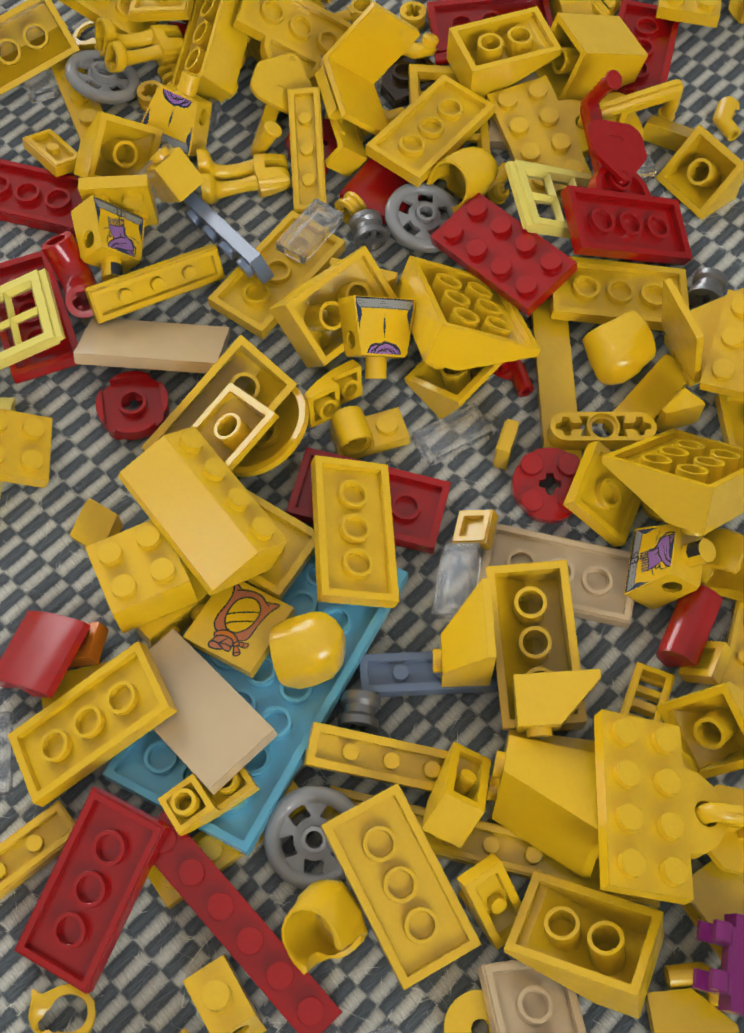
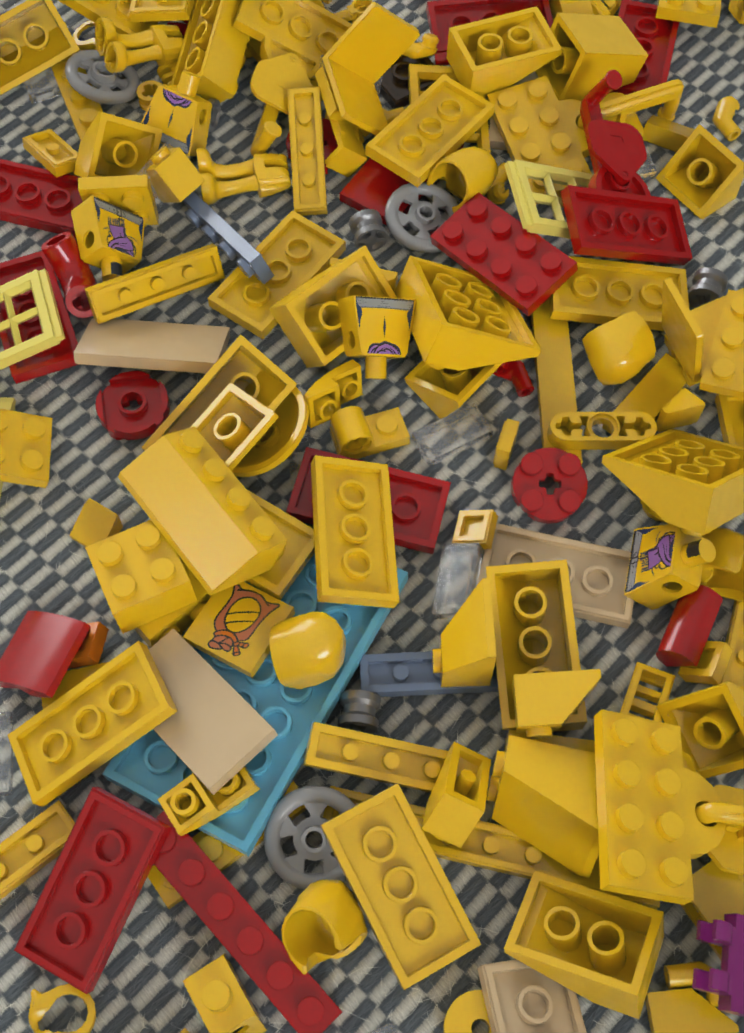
(309, 231): clear tile -> none
(349, 205): yellow bush -> none
(414, 14): yellow bush -> none
(490, 898): yellow slope -> none
(602, 498): yellow plate -> none

